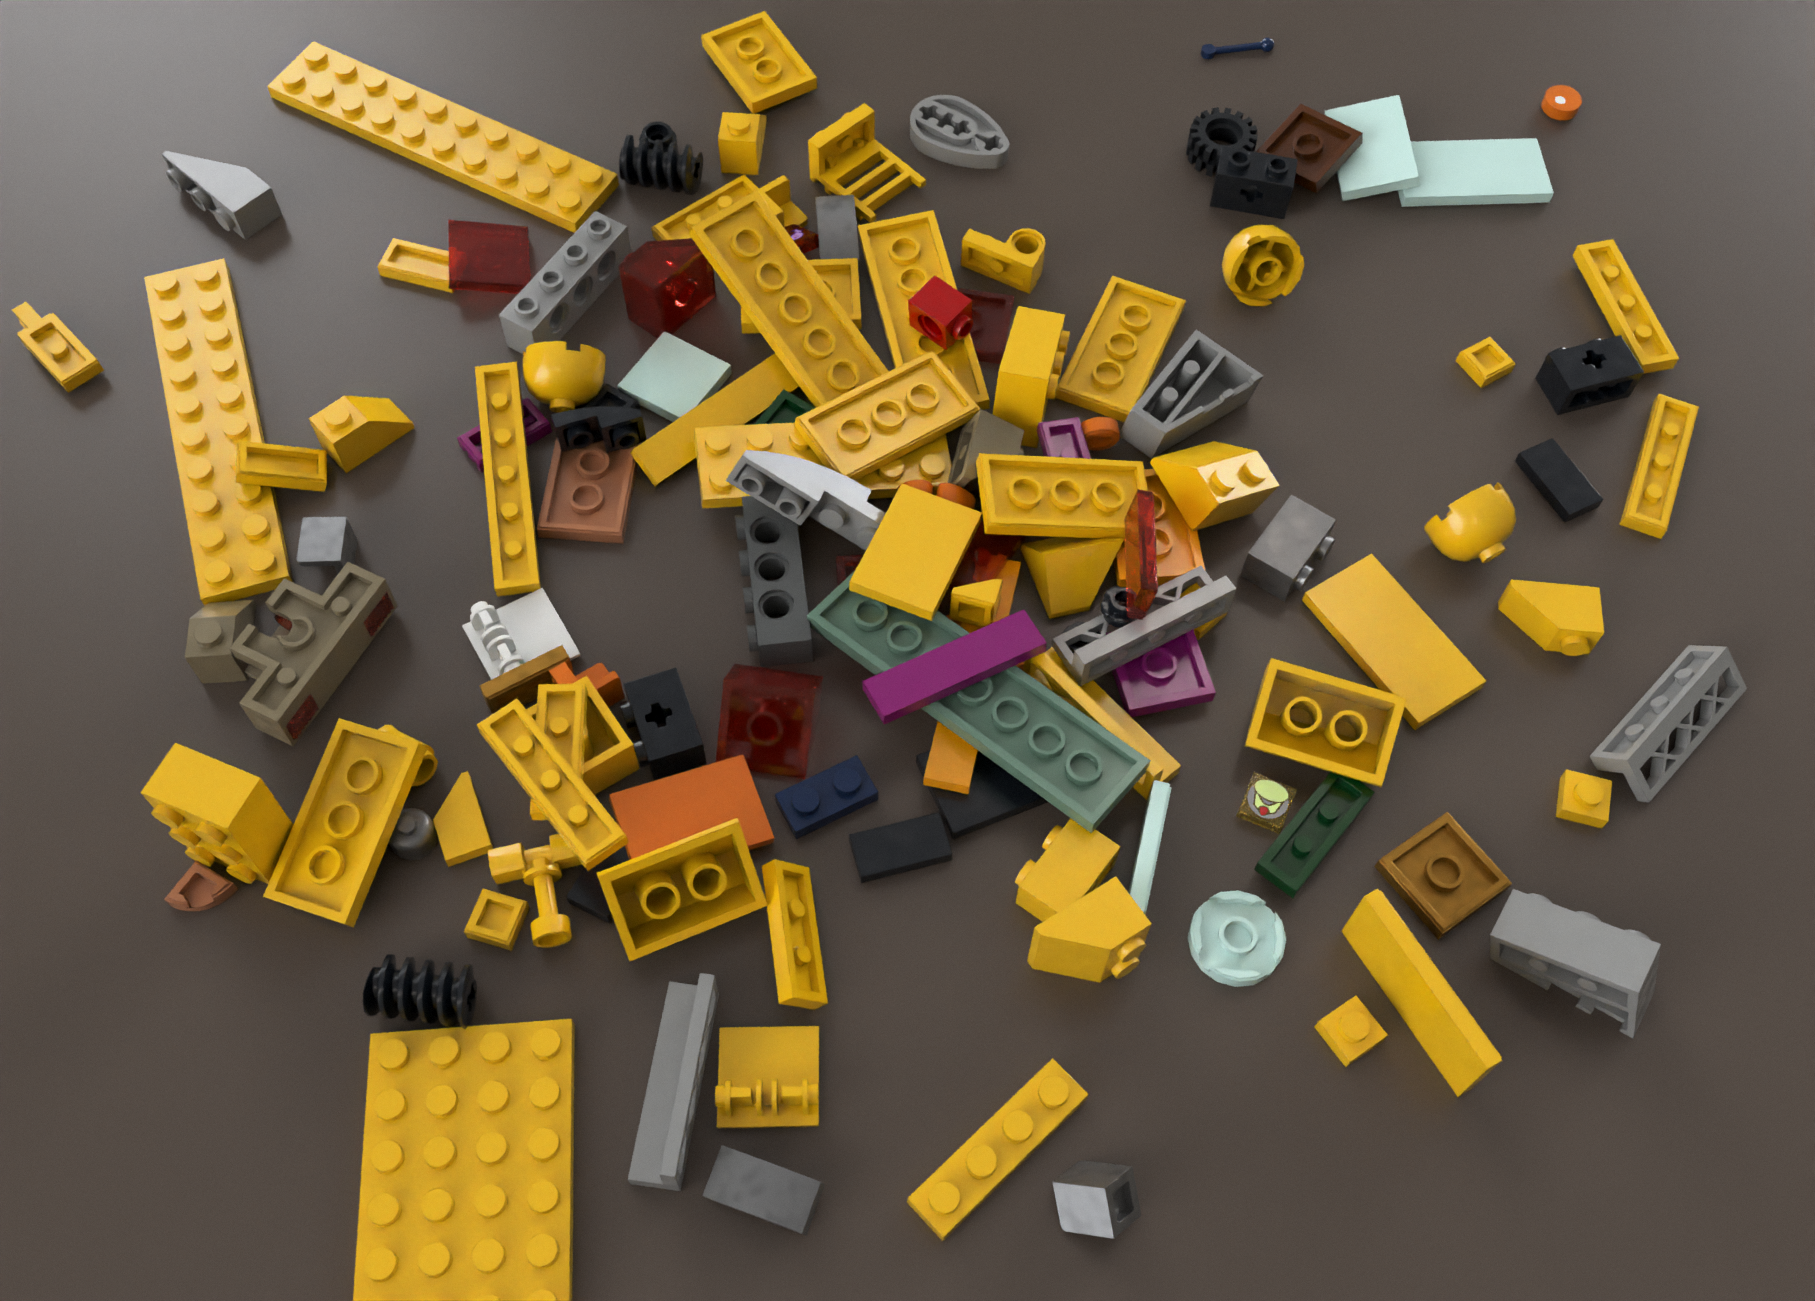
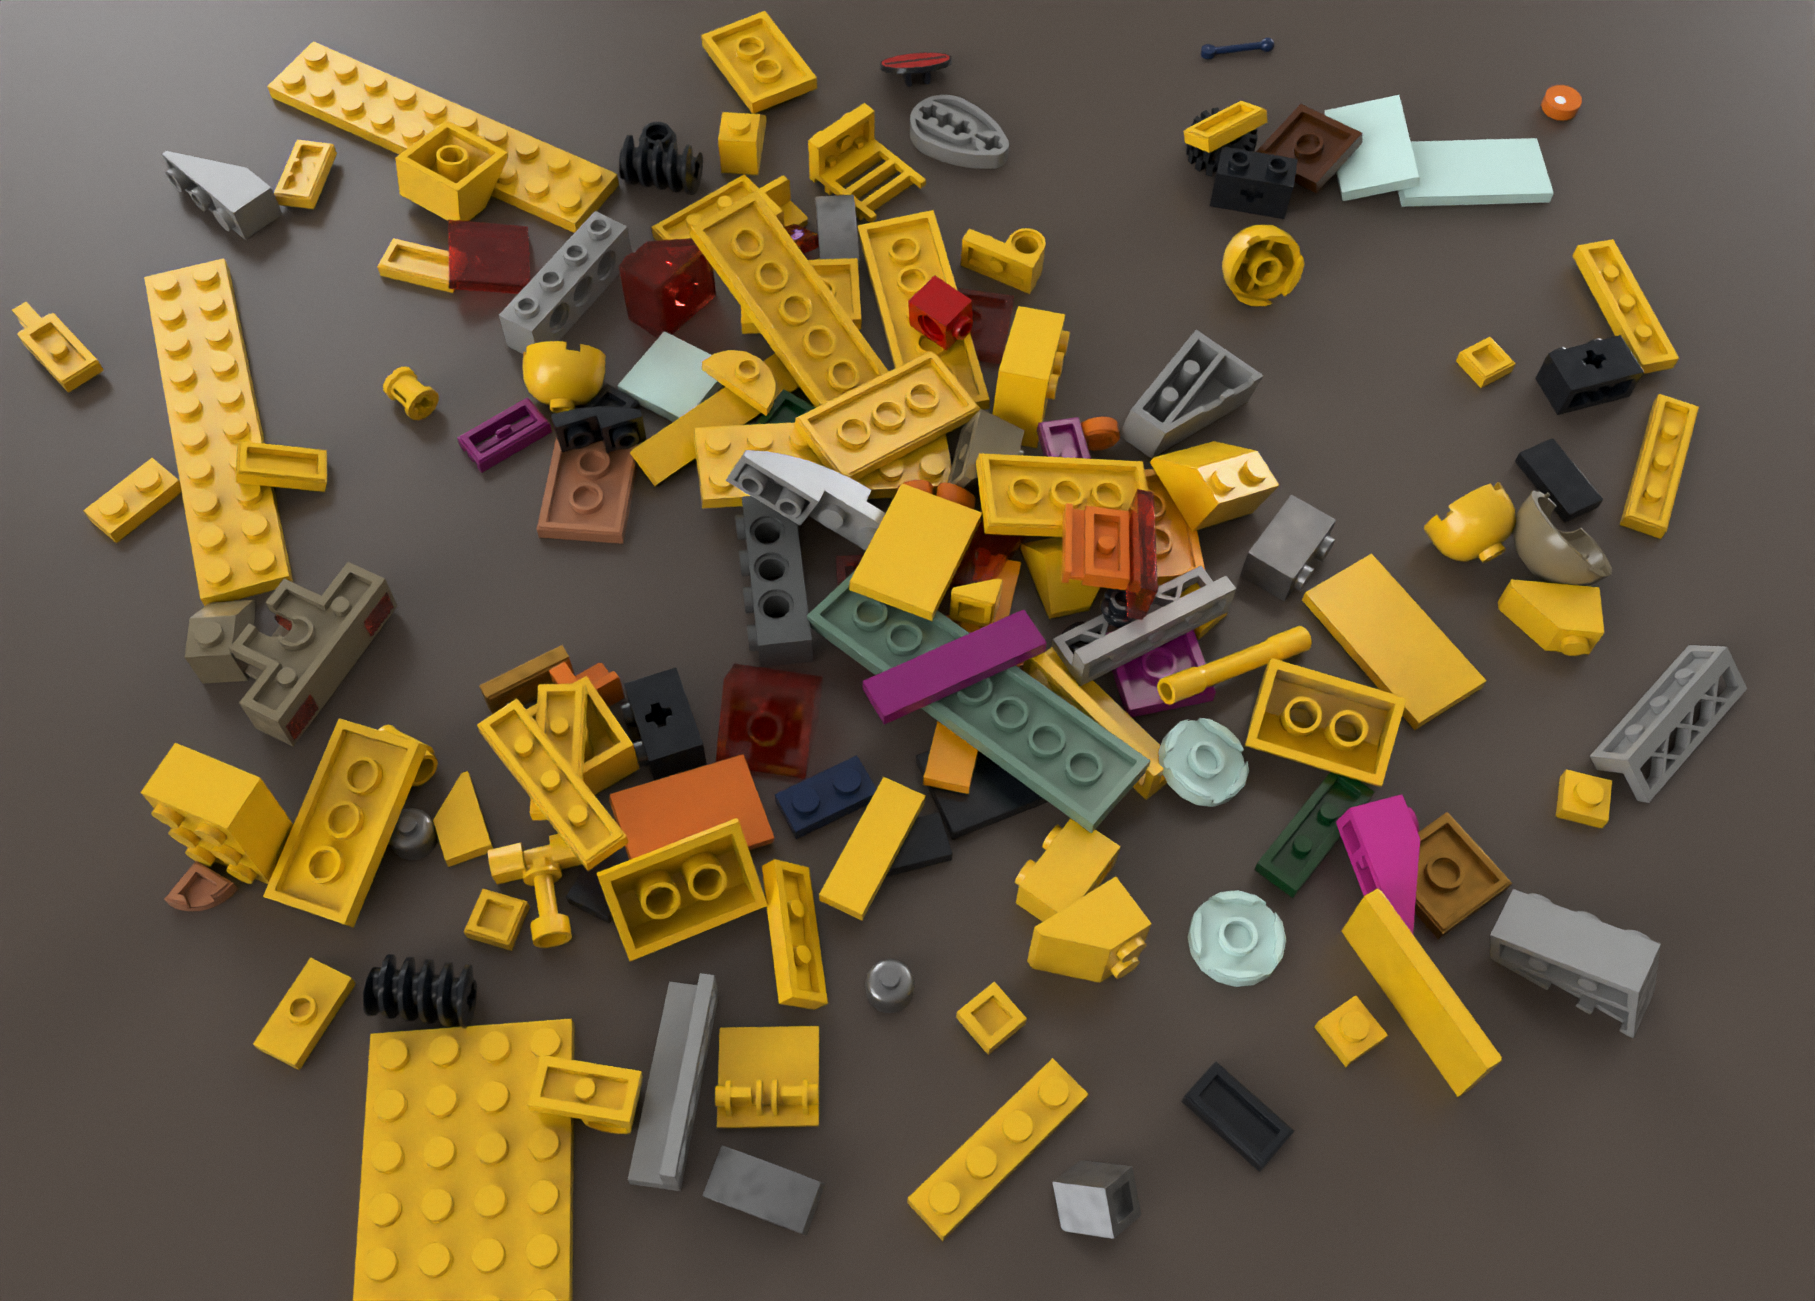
(133, 500): none -> yellow plate
(304, 1013): none -> yellow plate
(305, 174): none -> yellow plate
(326, 542): flat silver panel -> none
(358, 428): yellow slope -> none
(406, 389): none -> yellow bush
(450, 172): none -> yellow slope
(507, 479): yellow plate -> none
(516, 632): white hinge -> none
(588, 1091): none -> yellow plate
(744, 376): none -> yellow plate
(872, 848): none -> yellow tile
(889, 986): none -> flat silver piece
(916, 63): none -> piece
(991, 1018): none -> yellow plate
(1096, 547): none -> orange plate
(1120, 348): yellow tile -> none
(1149, 843): light aqua tile -> none
(1197, 679): none -> yellow piece
(1203, 762): none -> light aqua tile
(1225, 126): none -> yellow tile
(1237, 1116): none -> black tile
(1266, 802): tile -> none
(1384, 851): none -> dark pink slope
(1556, 554): none -> dark tan cylinder

